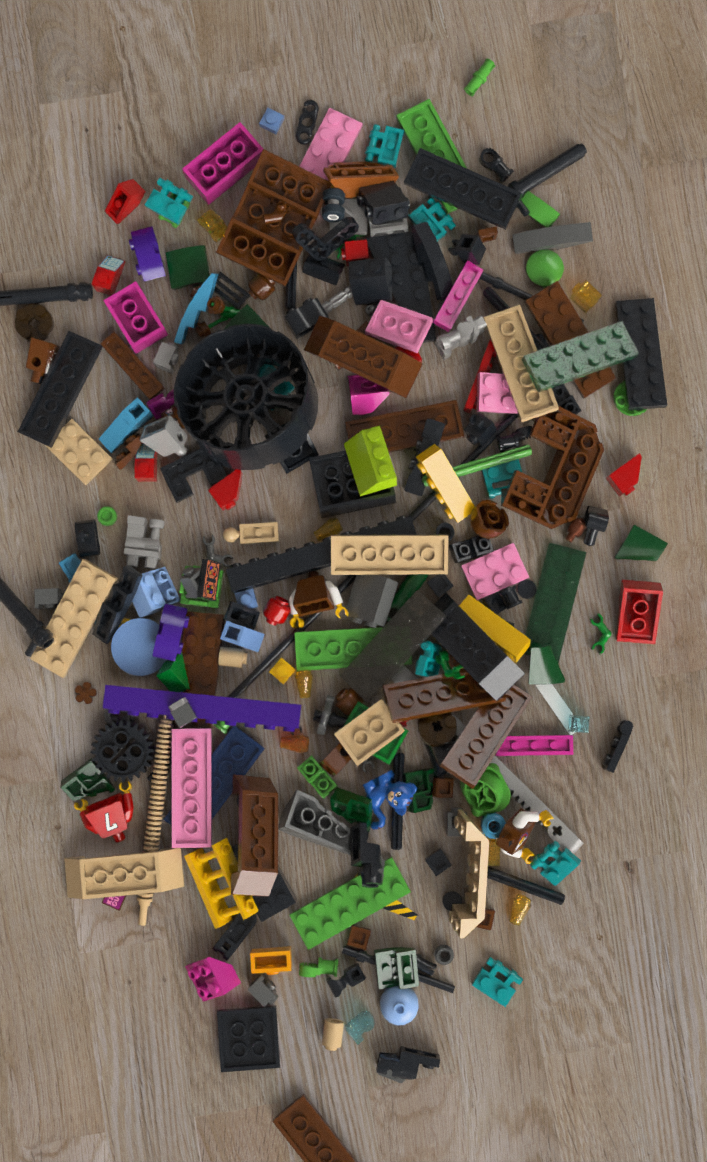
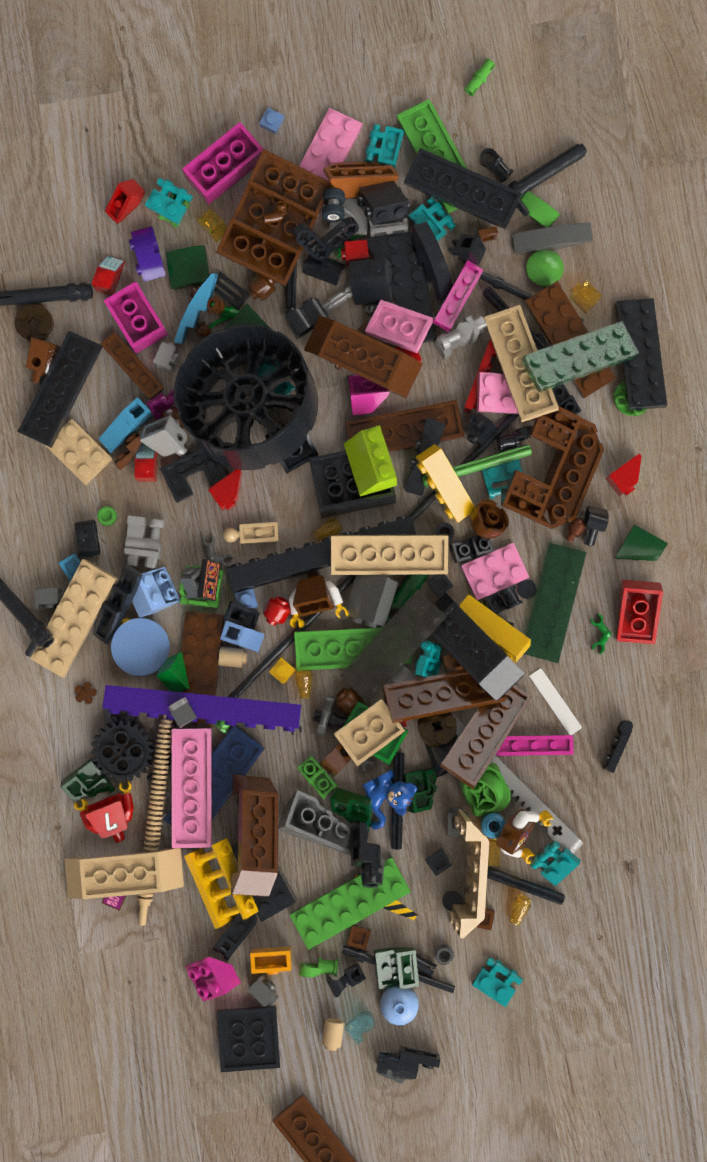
(170, 631): dark purple brick -> none
(295, 743): clear orange cone -> none
(307, 129): black piece -> none
(443, 659): green arm -> none
(443, 787): reddish brown tile -> none
(543, 665): dark green slope -> none
(578, 723): clear light blue leg -> none

